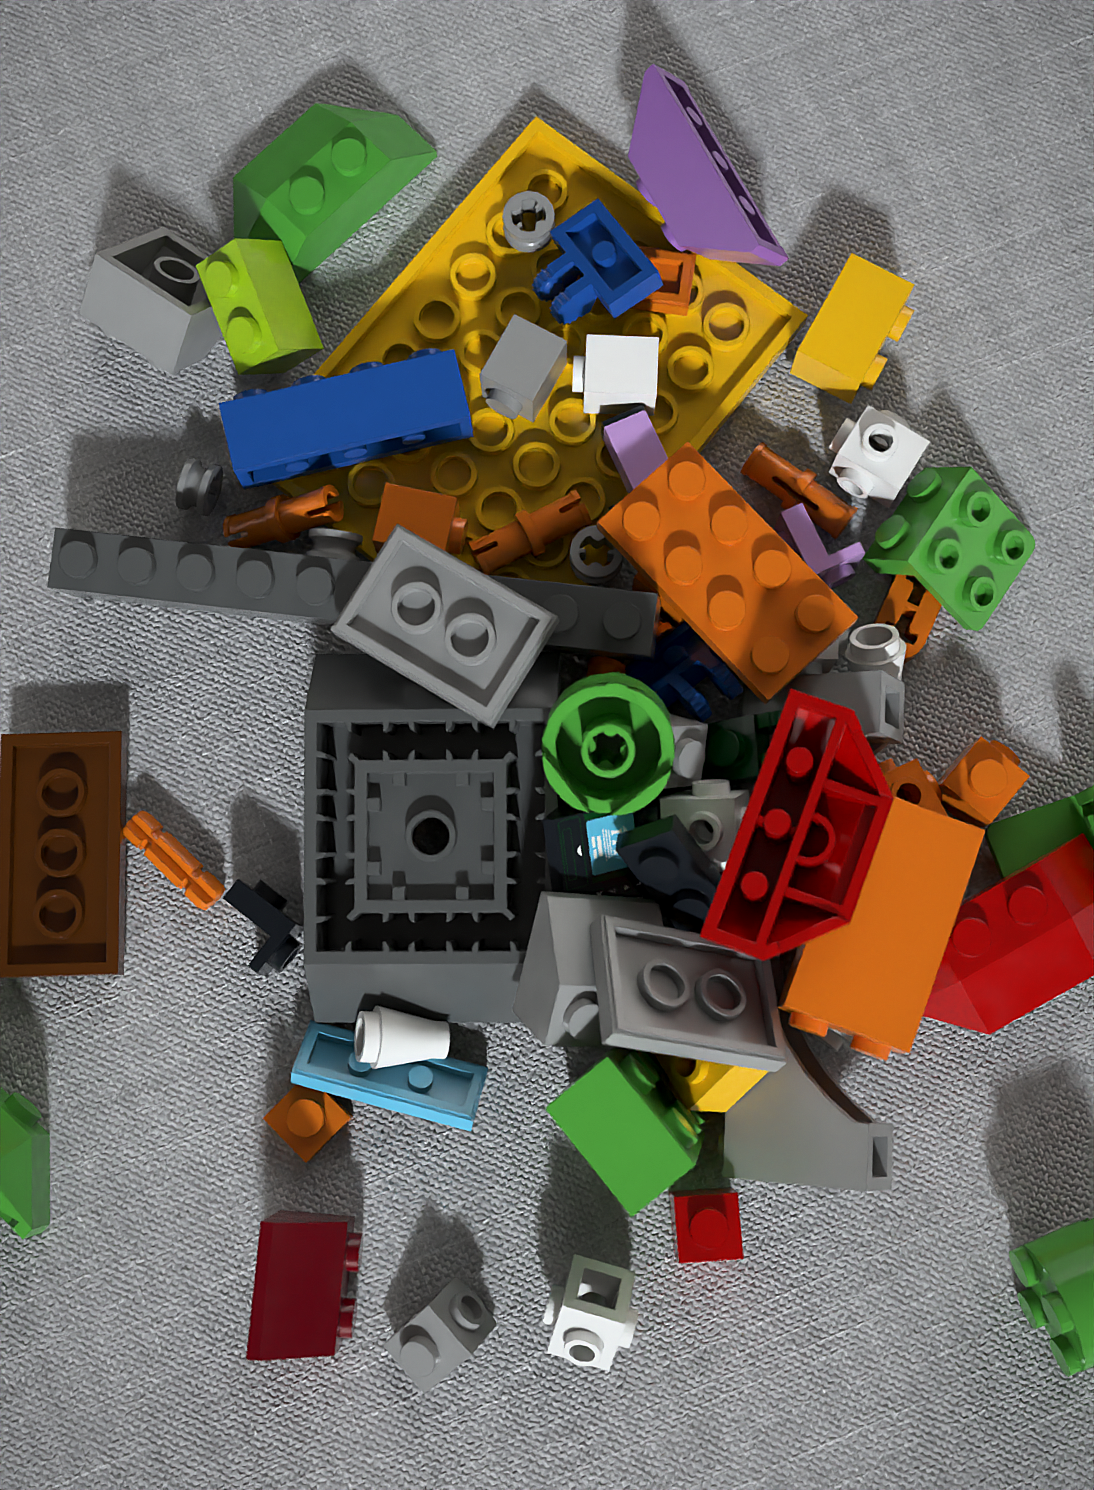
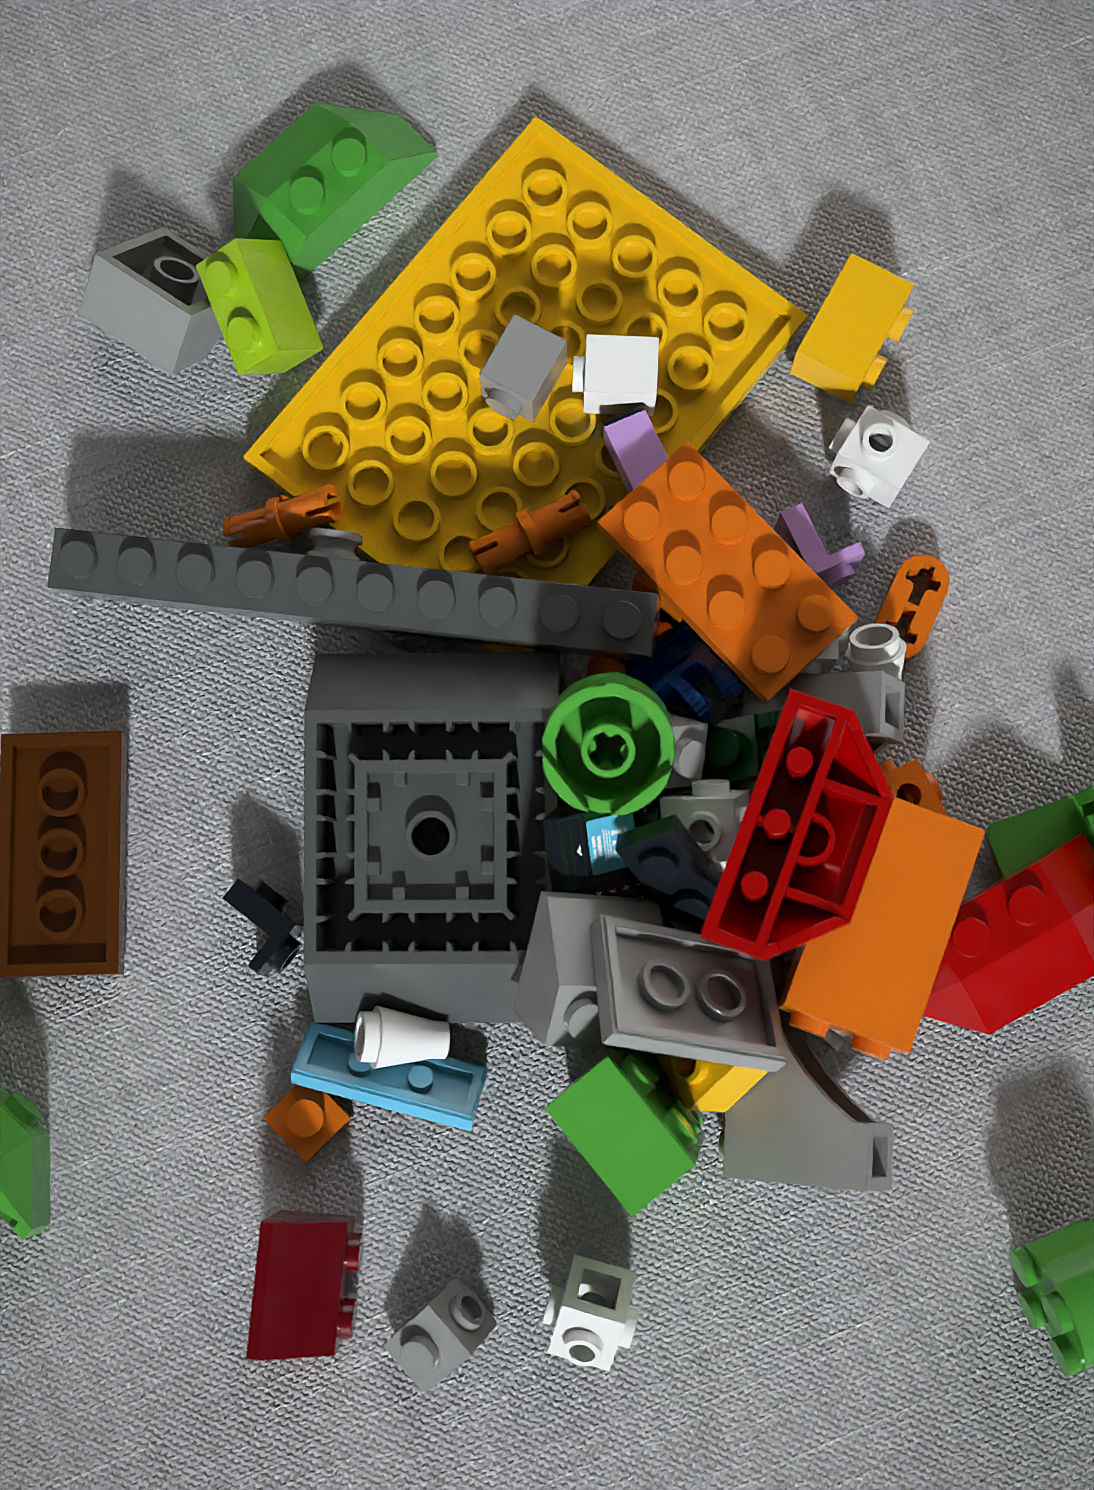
(173, 860): orange axle -> none
(199, 486): light grey bush -> none
(346, 418): blue brick -> none
(423, 513): orange brick -> none
(445, 625): light grey tile -> none
(513, 214): light grey bush -> none
(594, 573): light grey bush -> none
(606, 261): blue hinge -> none
(677, 273): orange tile -> none
(693, 179): medium lavender wedge -> none
(706, 1225): red brick -> none
(798, 487): orange pin -> none
(954, 542): bright green bracket -> none
(981, 782): orange brick -> none

